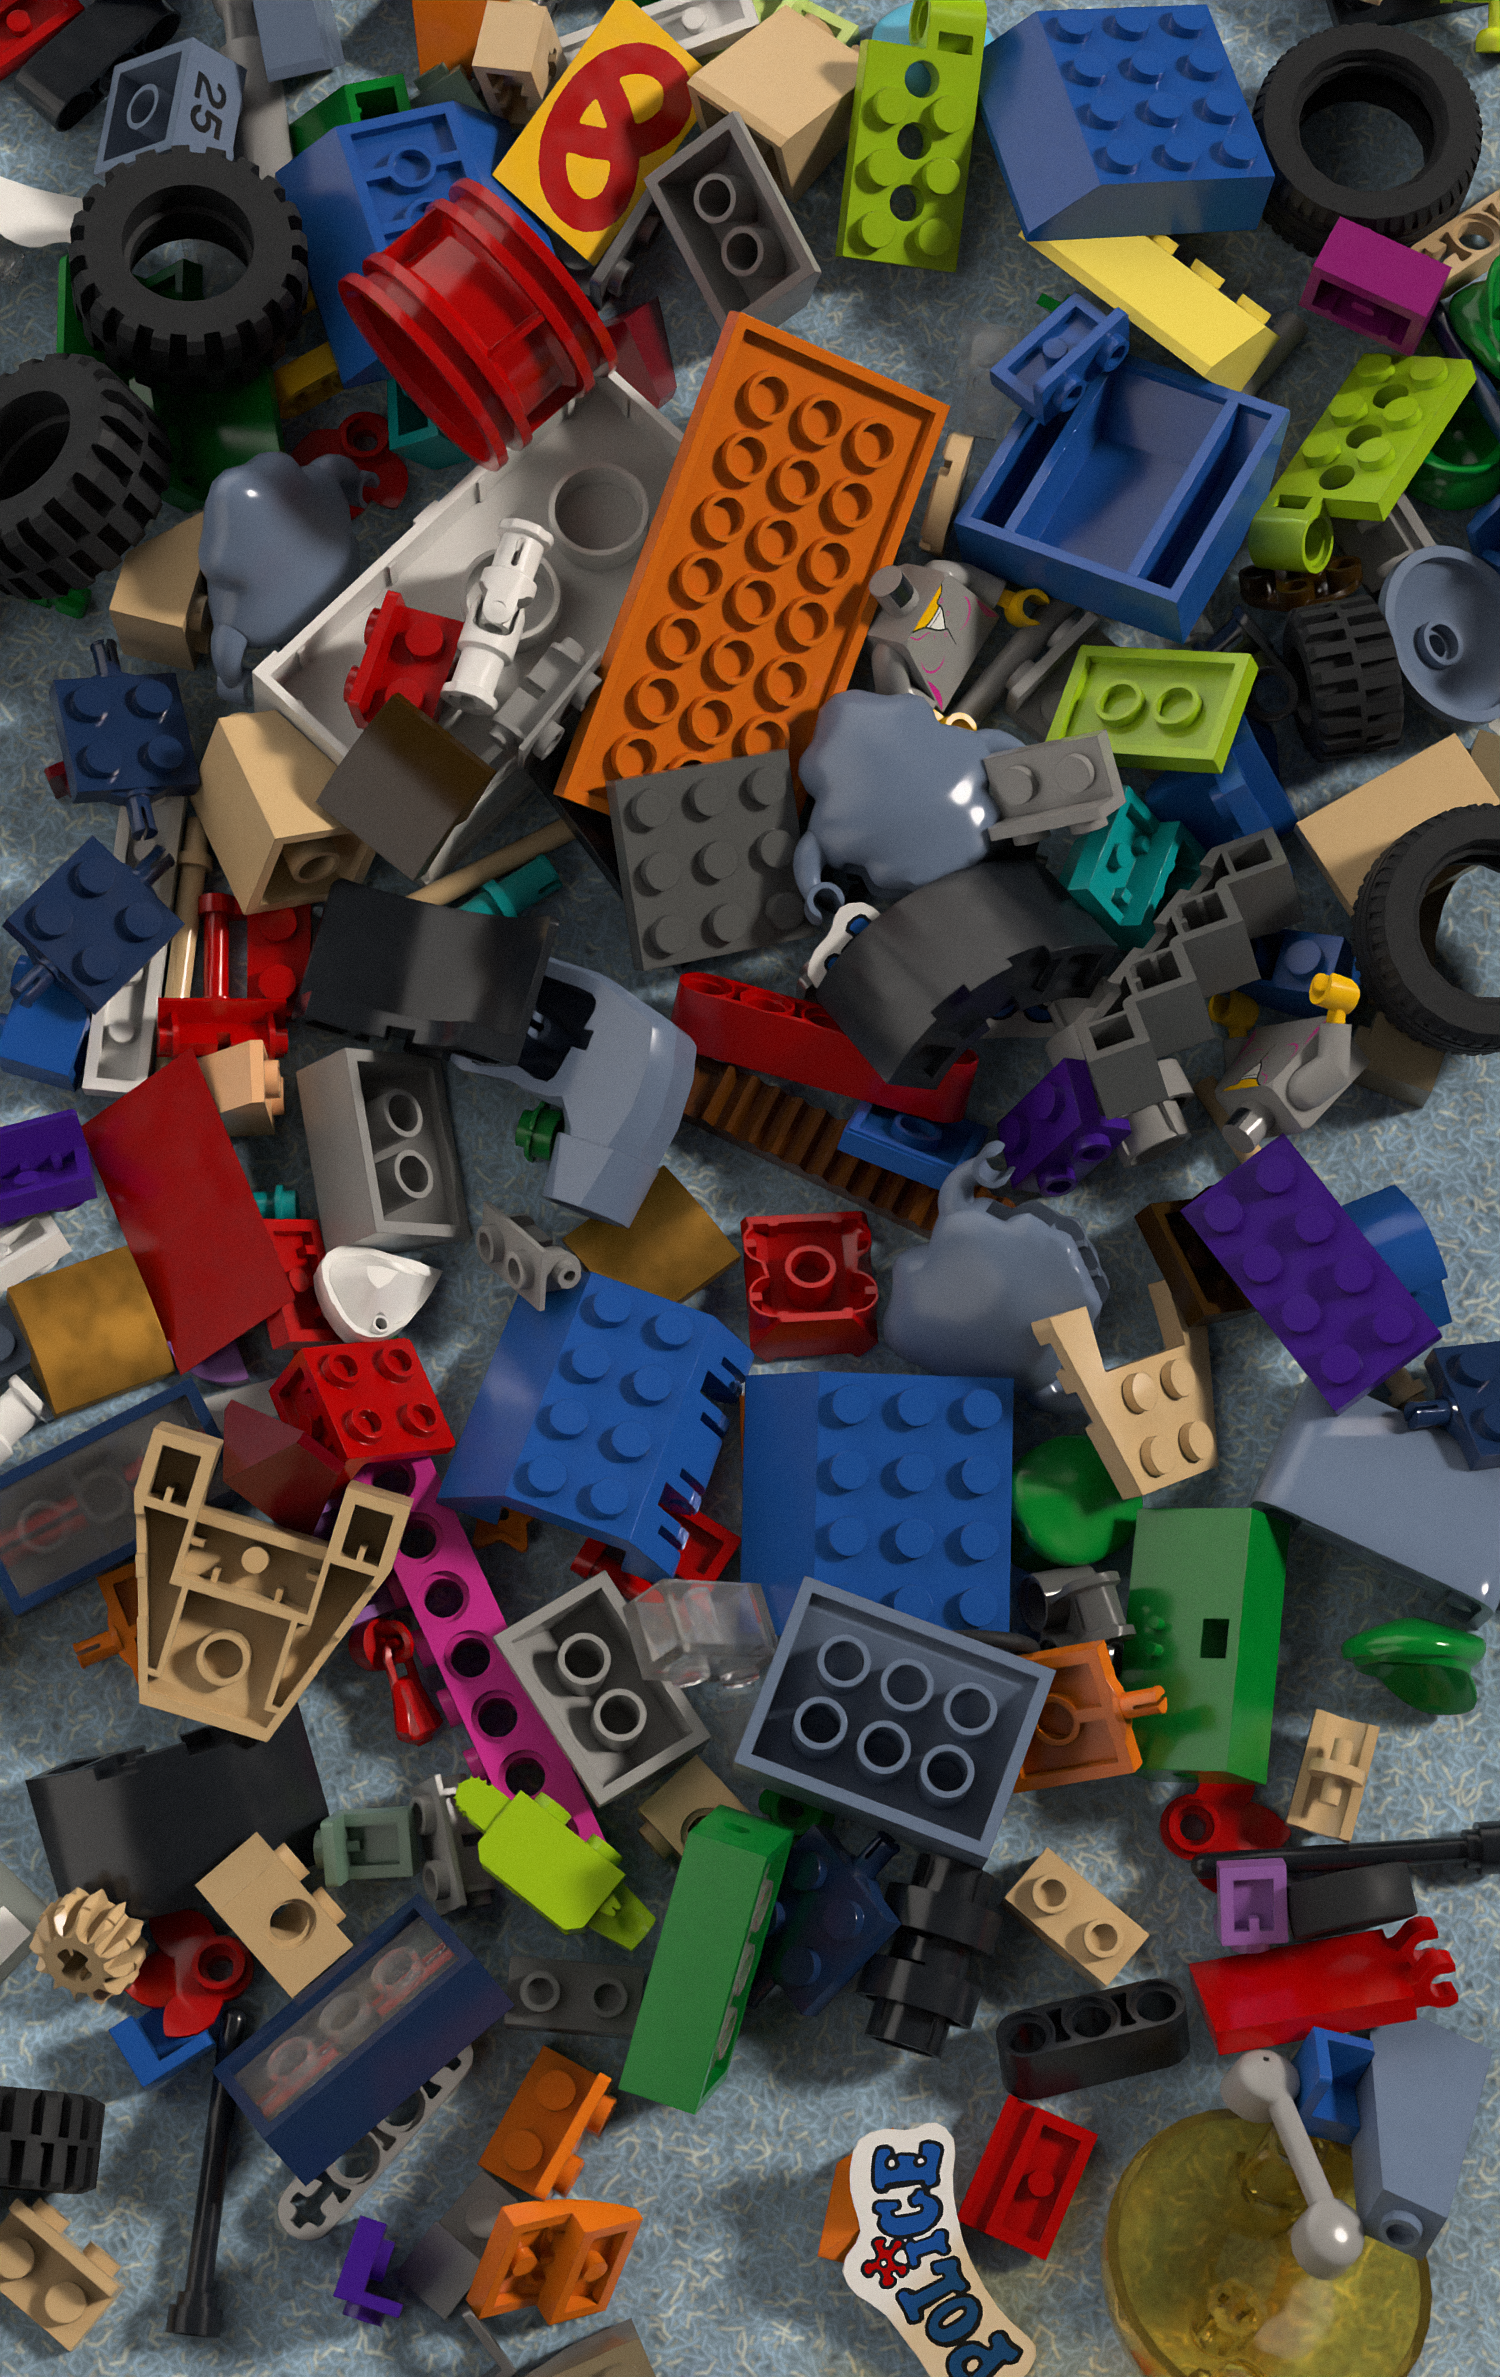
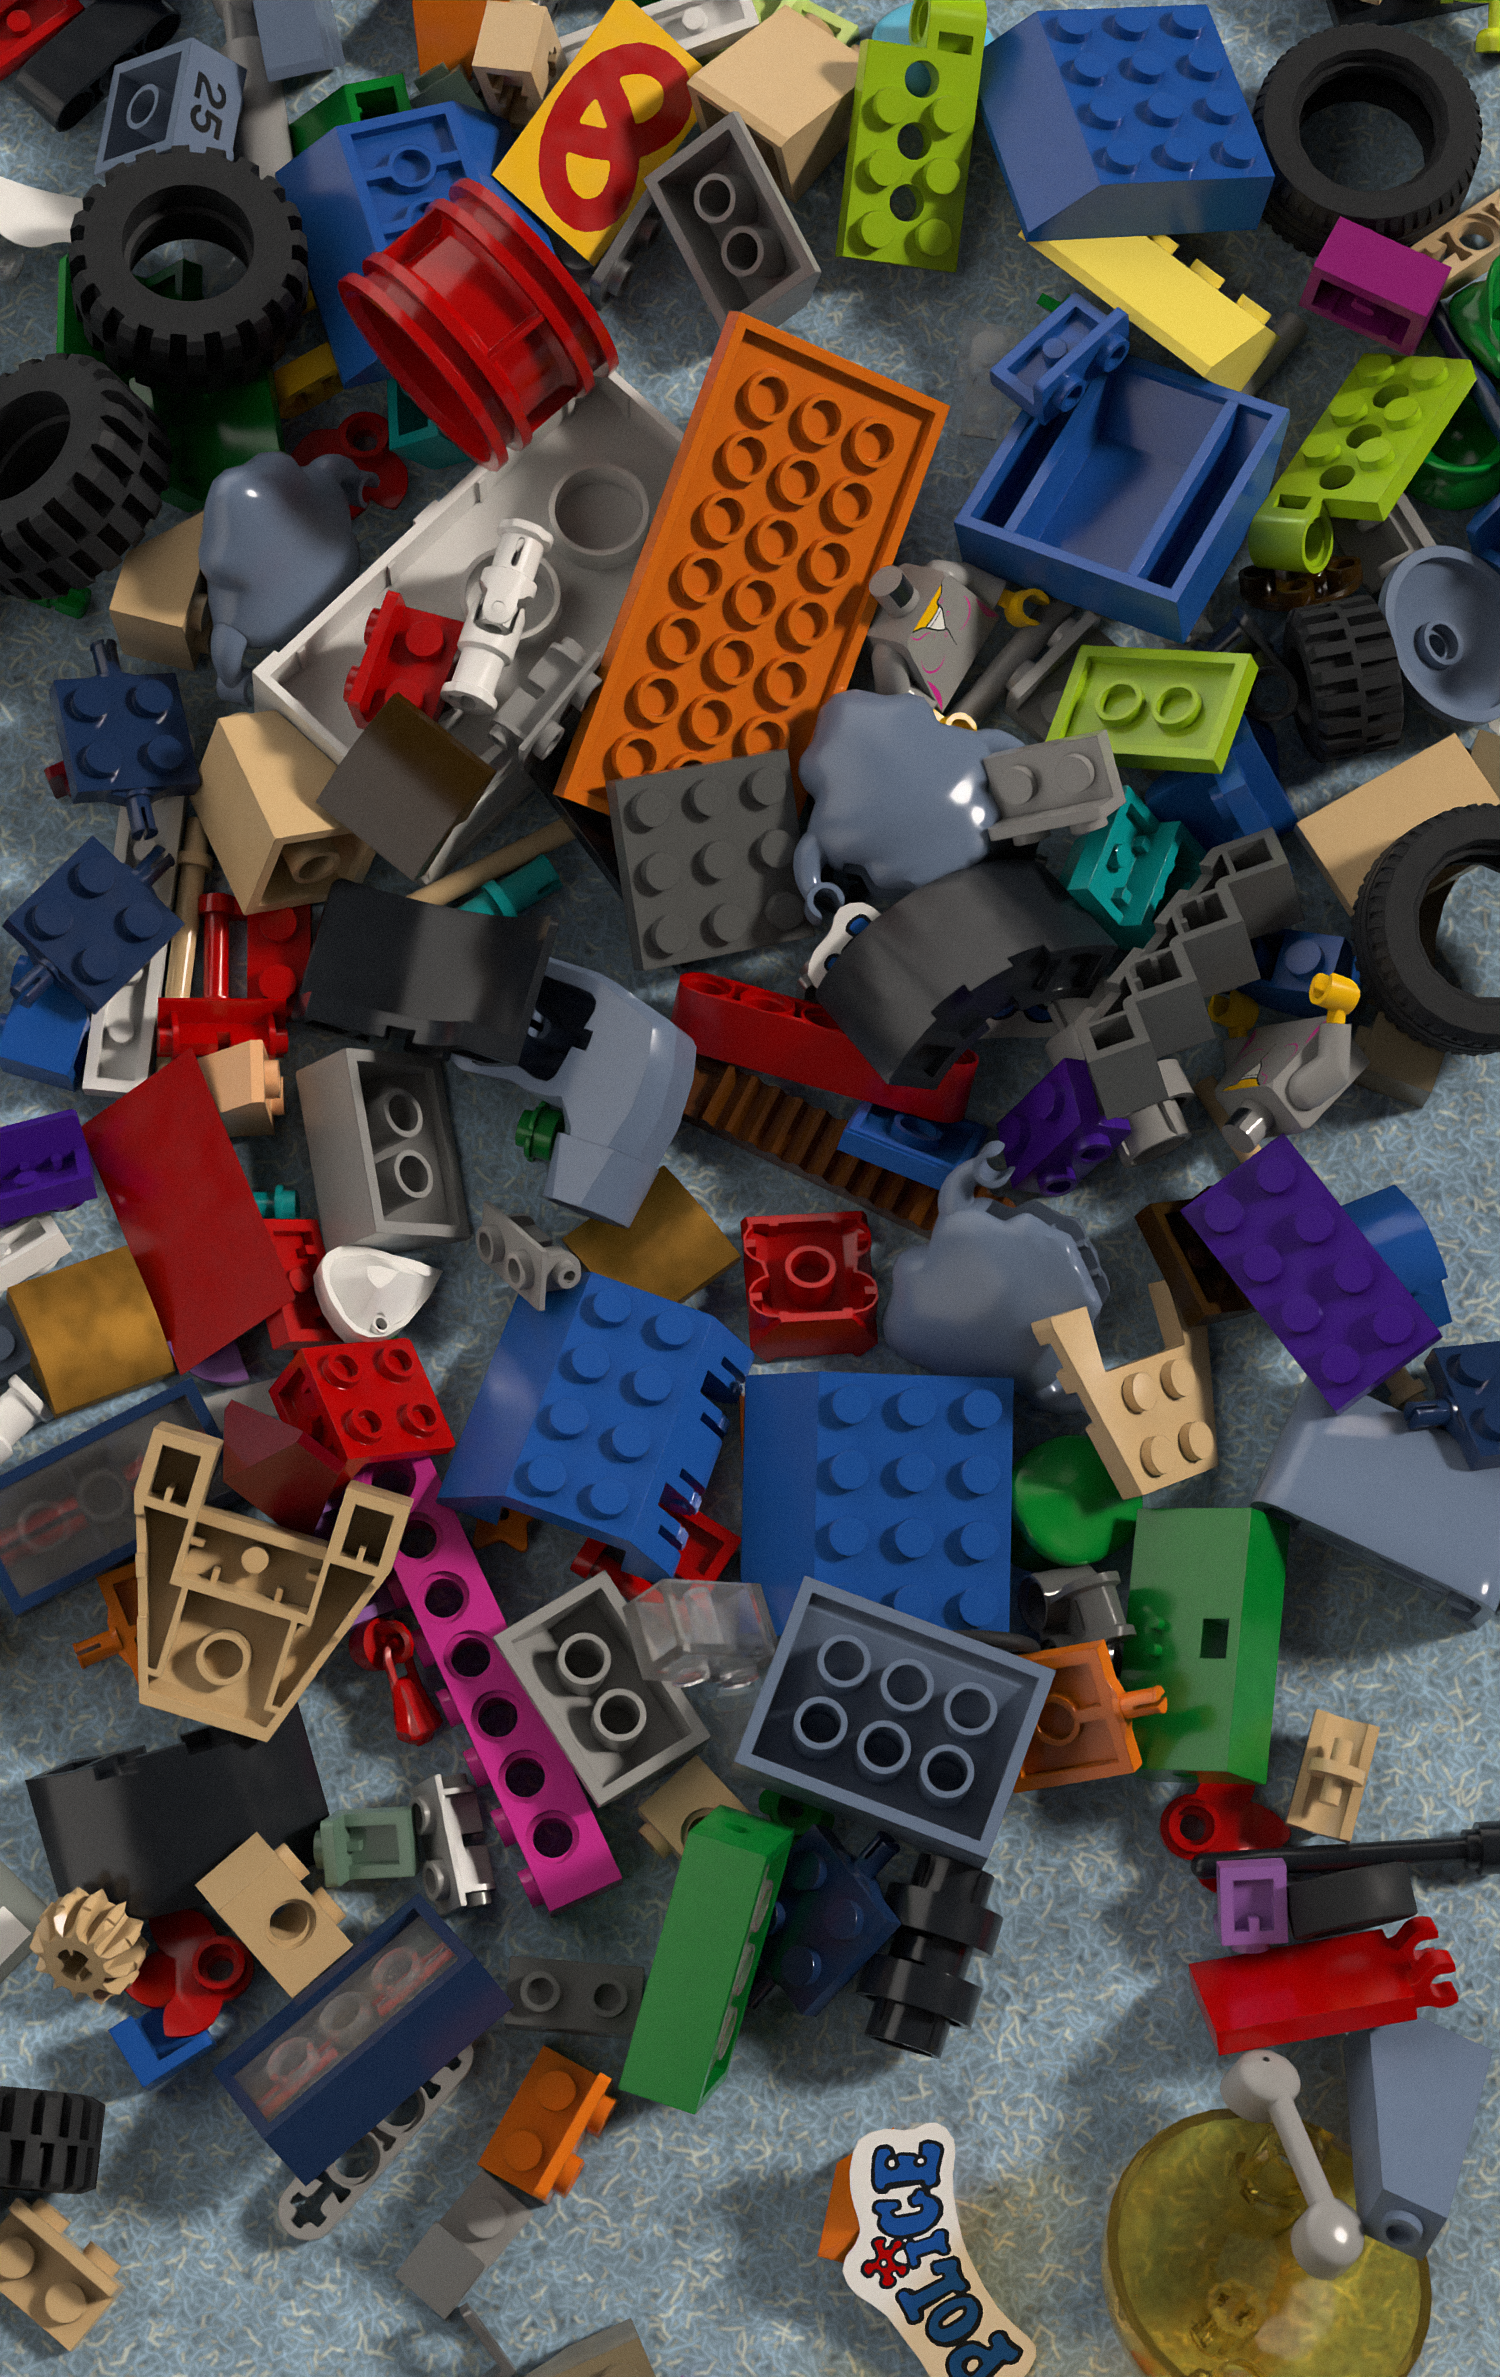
(196, 2306): black piece -> none
(367, 2260): dark purple bracket -> none
(551, 1867): lime hinge -> none
(554, 2257): orange slope -> none
(644, 351): dark red slope -> none
(946, 494): tan tile -> none
(1026, 2177): red plate -> none
(1074, 1919): tan brick -> none
(1093, 2039): black beam -> none
(1328, 2072): blue panel -> none
(1420, 1663): green piece -> none

